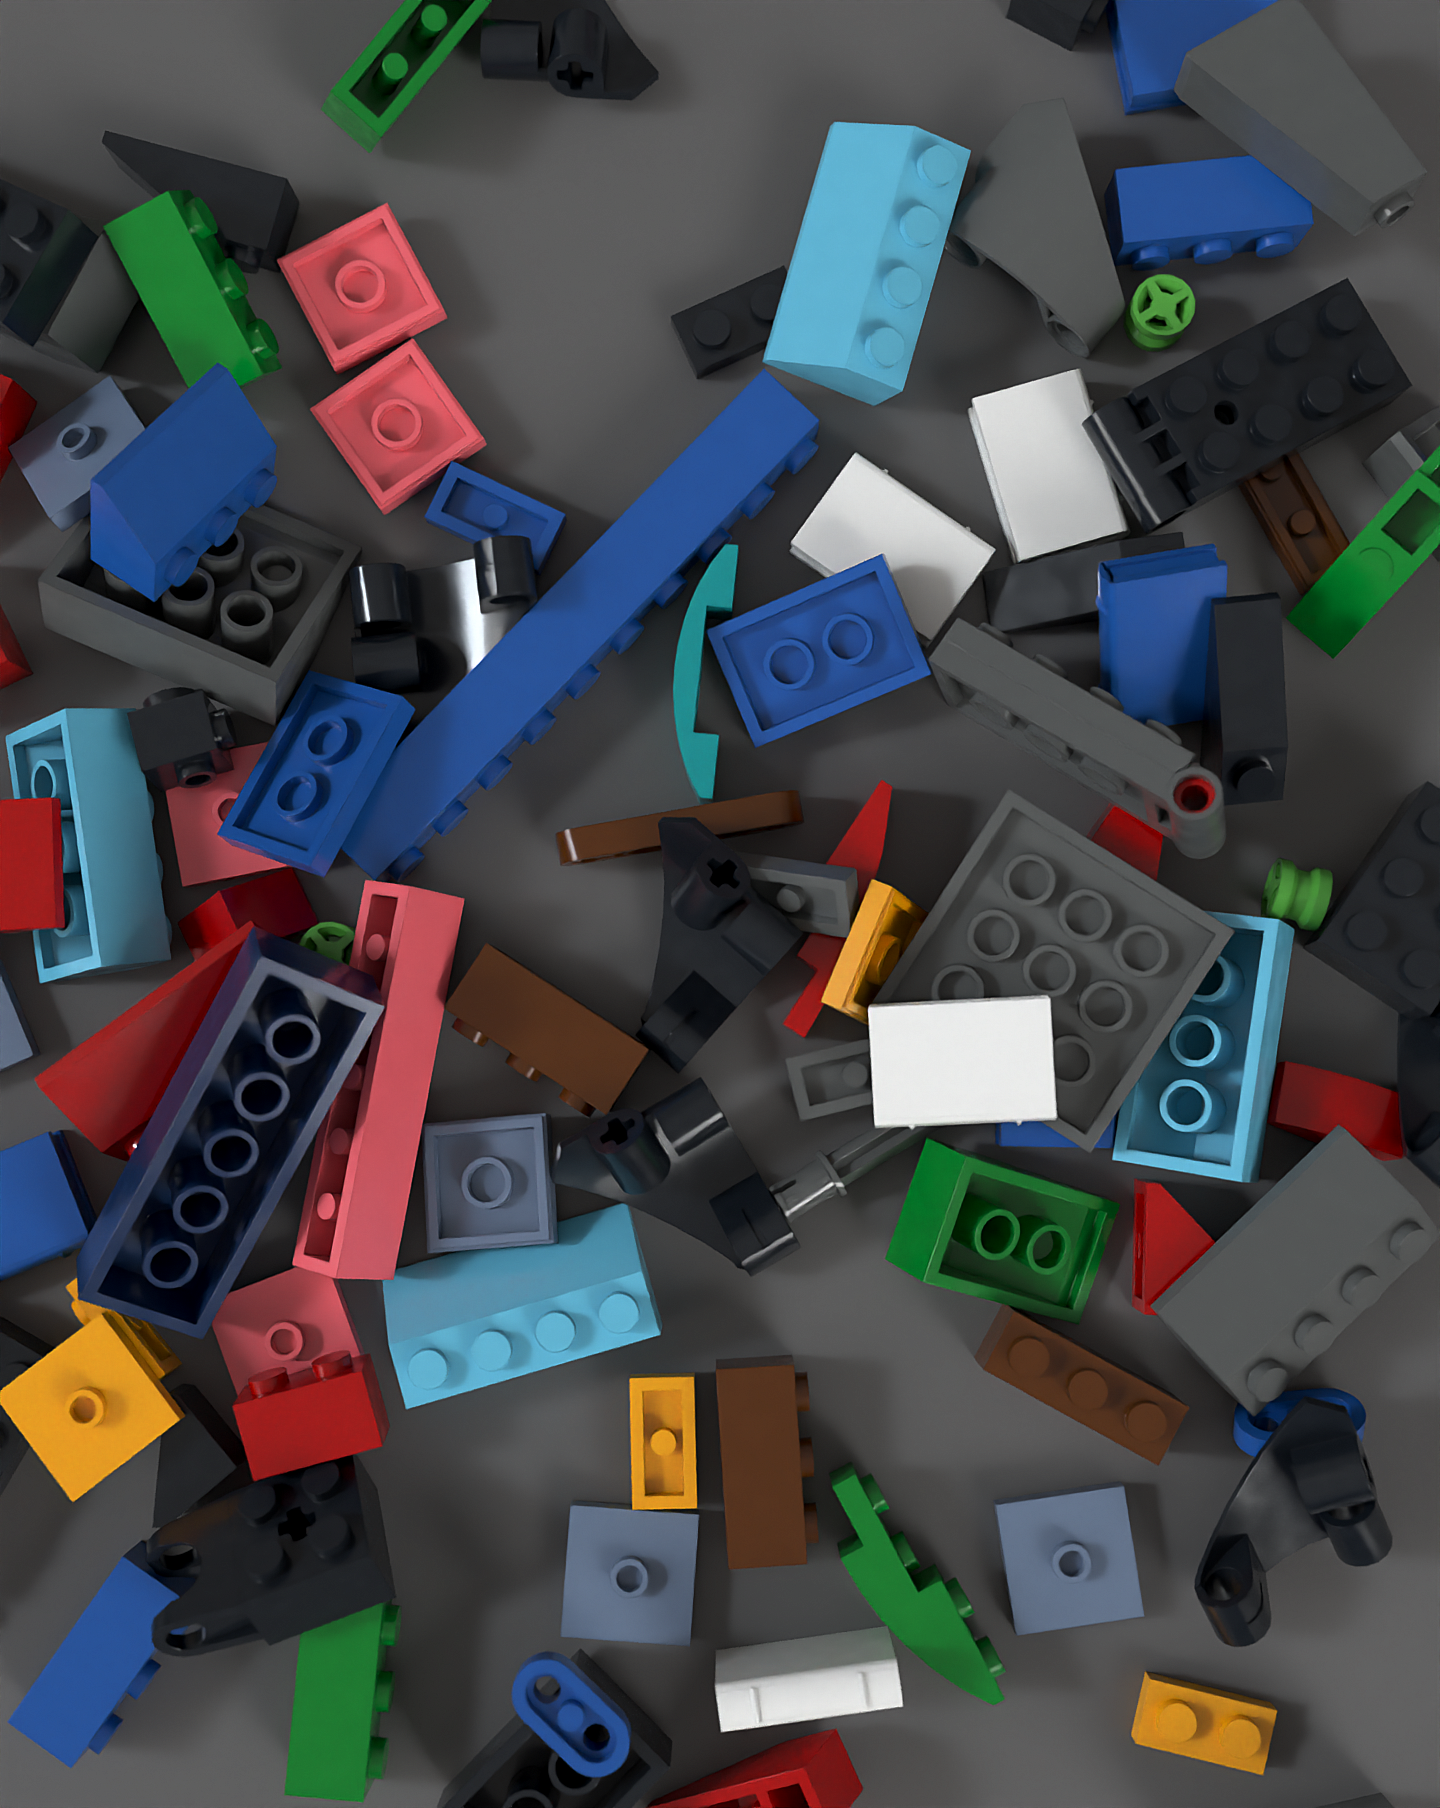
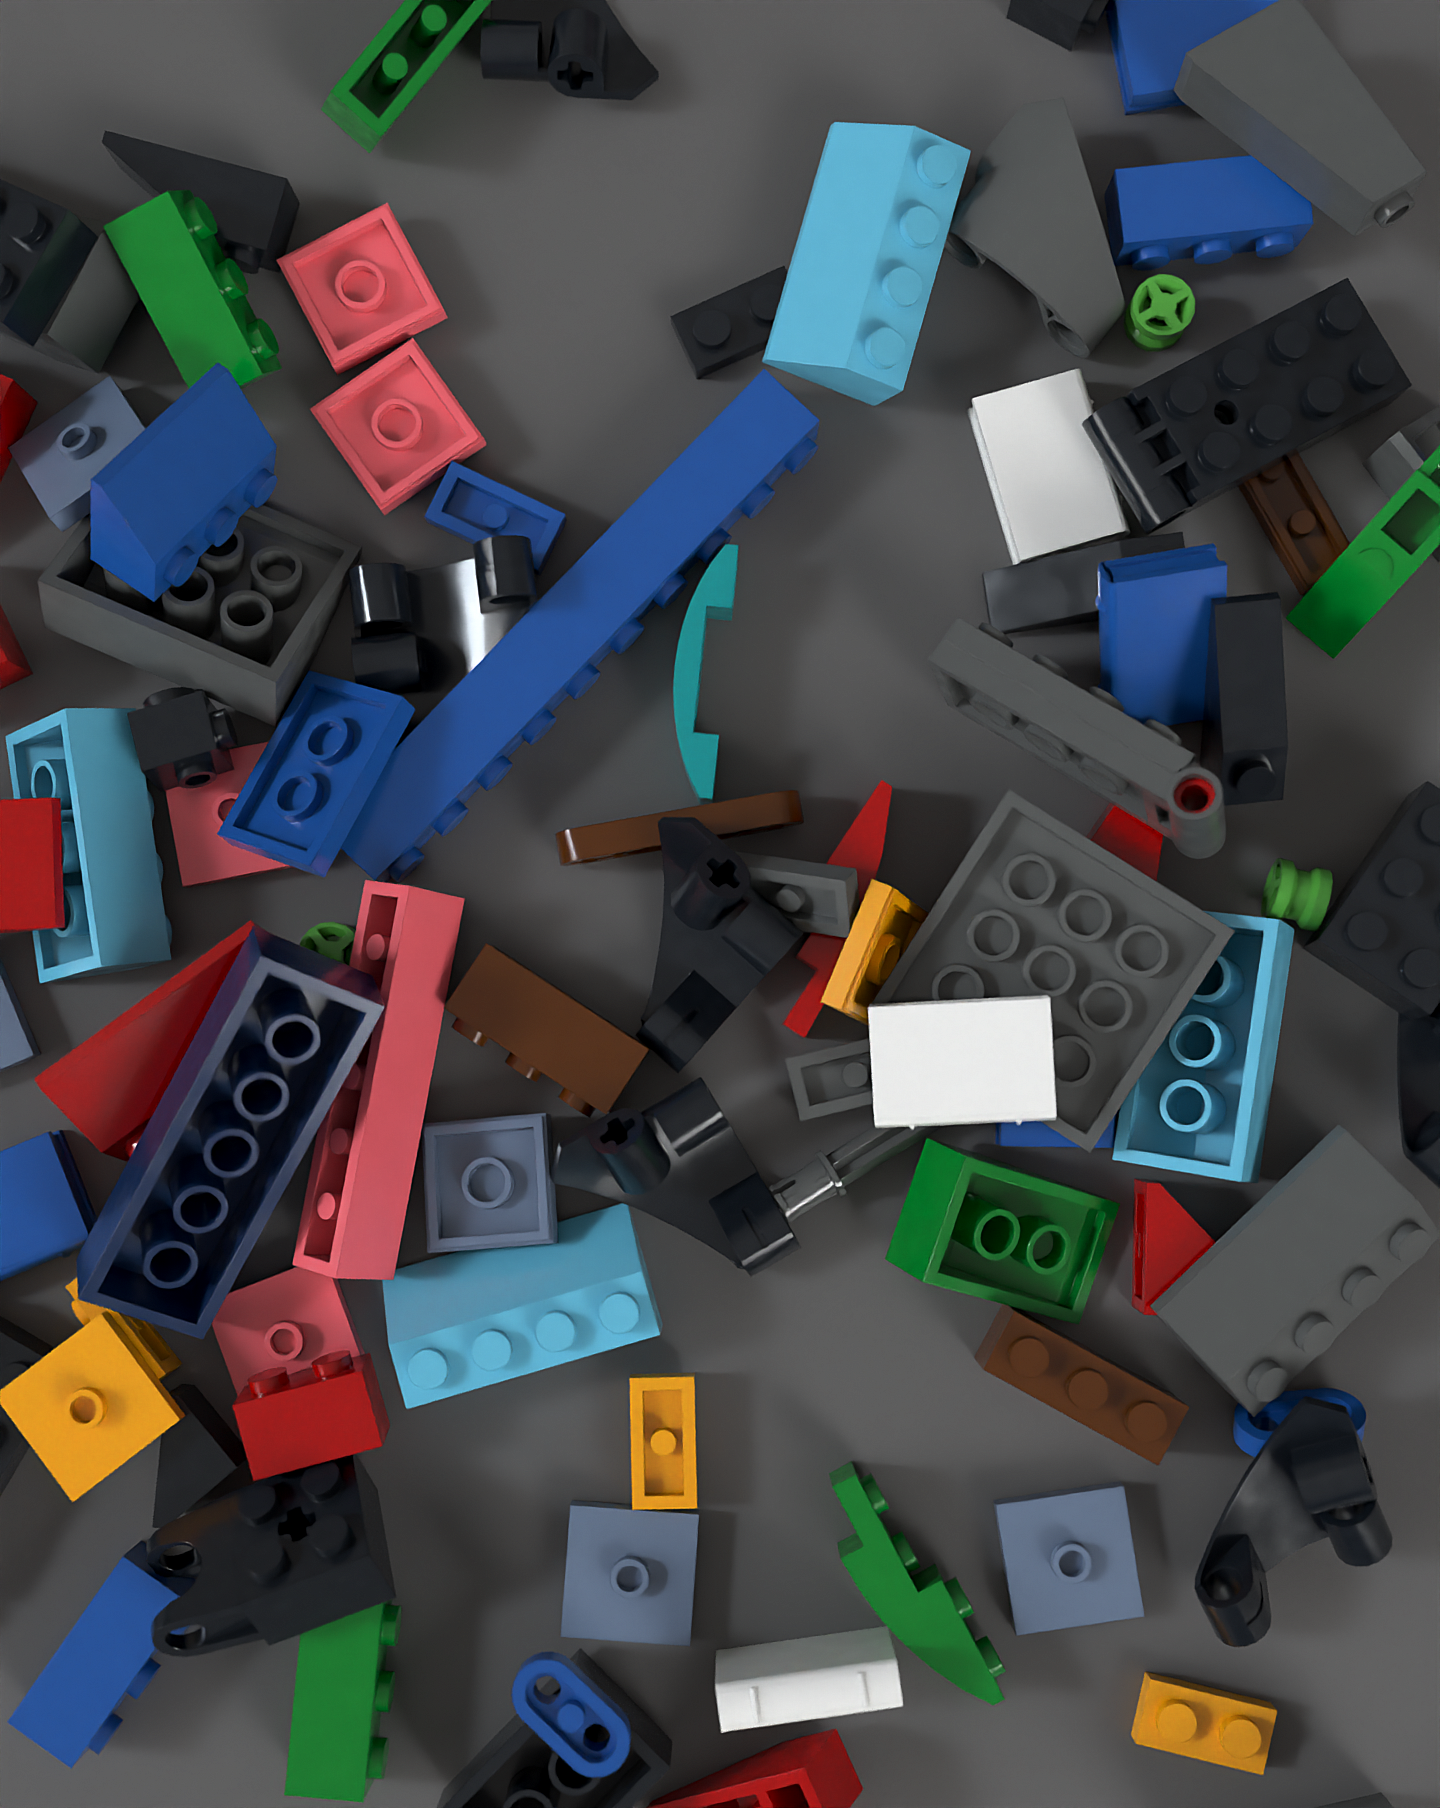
(272, 902): red slope -> none
(764, 1461): reddish brown brick -> none
(819, 651): blue plate -> none
(877, 515): white piece -> none
(1317, 1100): red slope -> none

